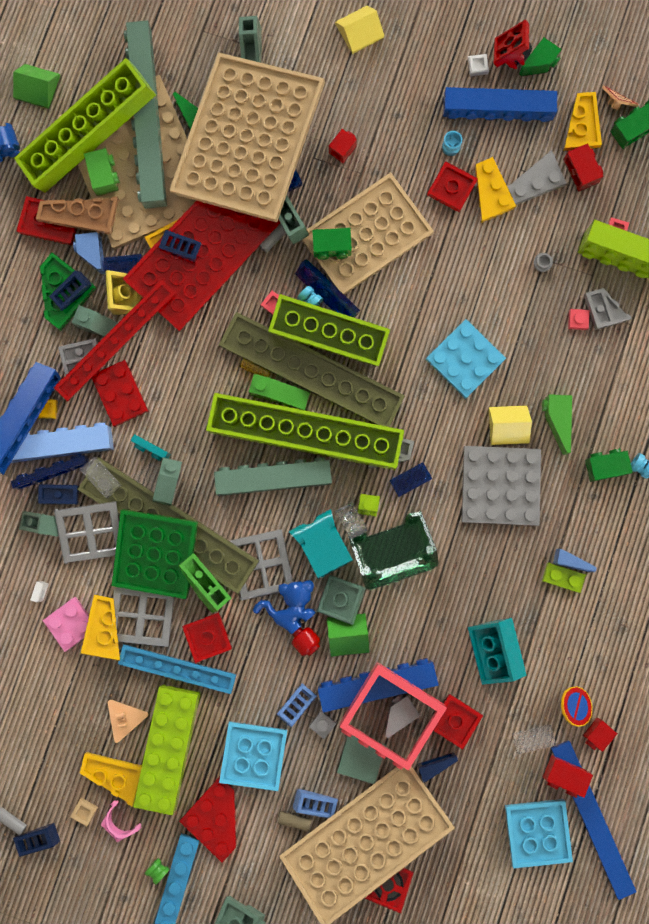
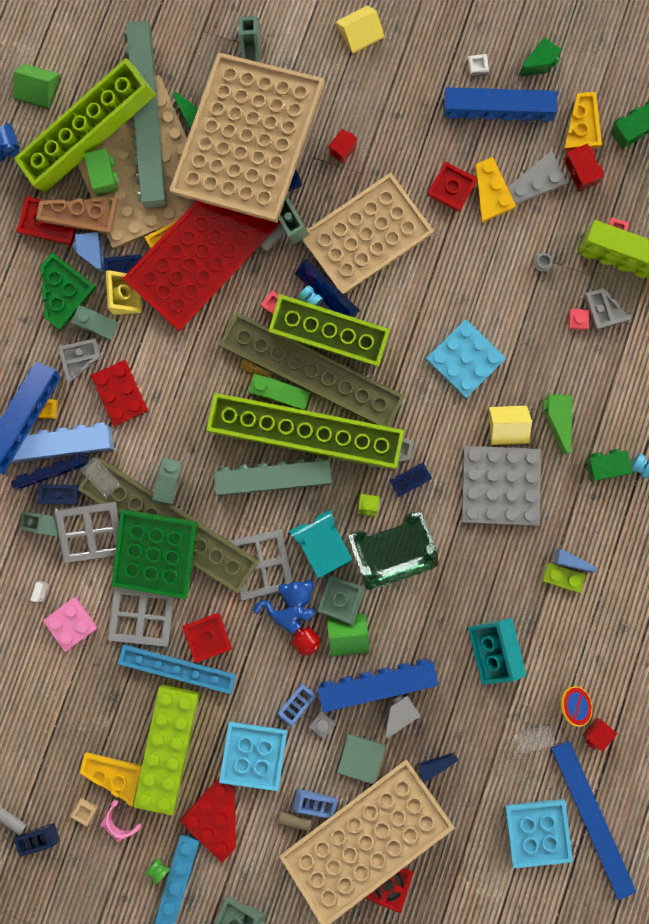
(66, 286): dark blue slope -> none
(101, 630): yellow wing -> none
(115, 340): red plate -> none
(124, 719): light nougat piece -> none
(143, 445): teal plate -> none
(191, 257): dark blue slope -> none
(204, 584): bright green slope -> none
(332, 243): green brick -> none
(351, 520): clear plate -> none
(413, 690): coral window -> none
(453, 139): medium azure wheel -> none
(457, 721): red plate -> none
(513, 46): red piece -> none
(567, 776): red brick -> none
(617, 99): light nougat piece -> none

